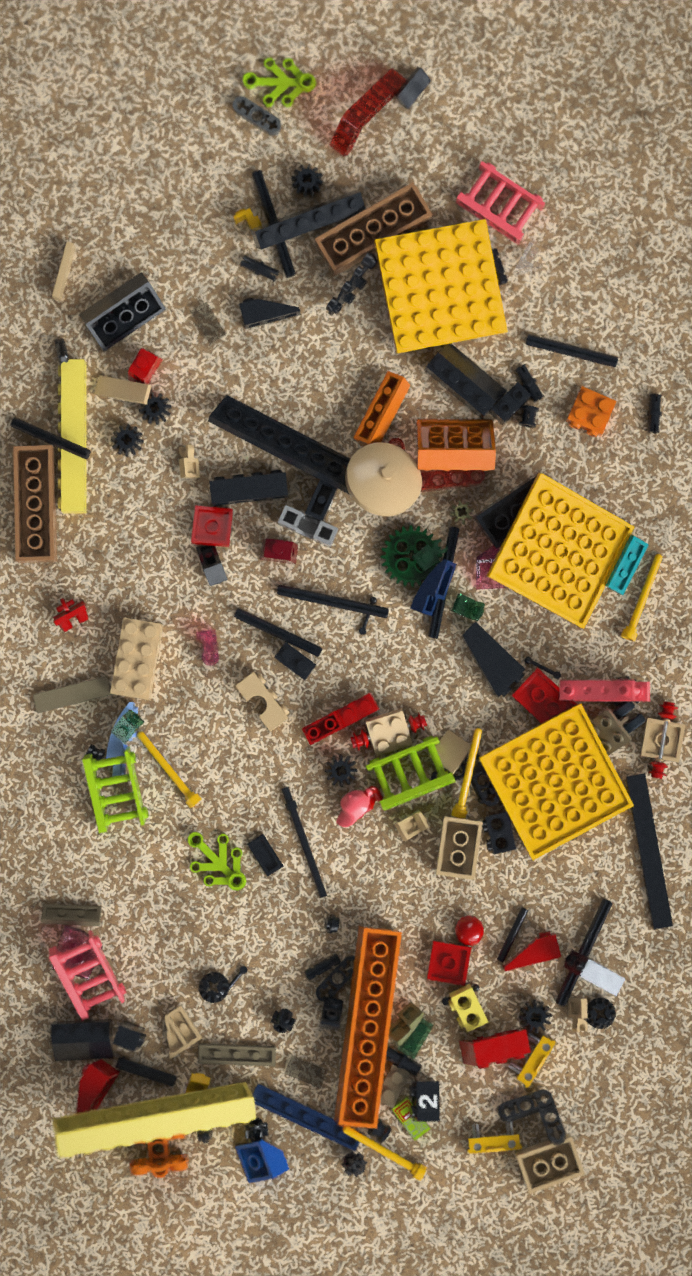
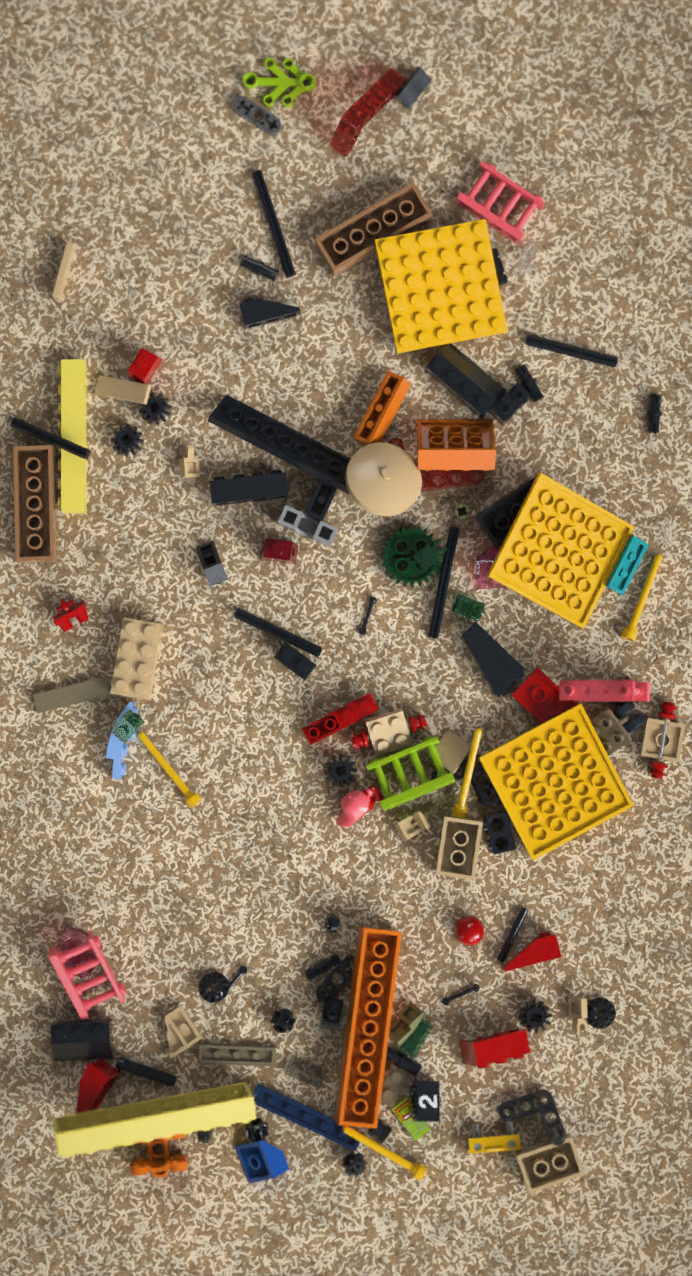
(61, 350): black axle -> none
(71, 915): dark tan tile -> none
(96, 783): lime fence -> none
(97, 753): black wheel -> none
(122, 311): black slope -> none
(129, 1036): black brick -> none
(197, 1082): yellow bracket -> none
(208, 323): clear smoke tile -> none
(210, 645): clear pink leg -> none
(212, 526): red plate -> none
(219, 863): lime plant -> none
(243, 214): yellow bracket -> none
(254, 686): tan arch -> none
(265, 855): black tile -> none
(291, 807): black bar -> none
(306, 187): black gear -> none
(308, 220): black brick -> none
(332, 601): black axle -> none
(357, 281): black plant -> none
(434, 587): dark blue slope -> none
(449, 963): red plate -> none
(471, 1006): light yellow brick -> none
(526, 411): black bush -> none
(528, 660): black hinge -> none
(536, 1060): yellow piece -> none
(585, 950): black axle -> none
(591, 412): orange plate -> none
(594, 972): window -> none
(649, 851): black tile -> none

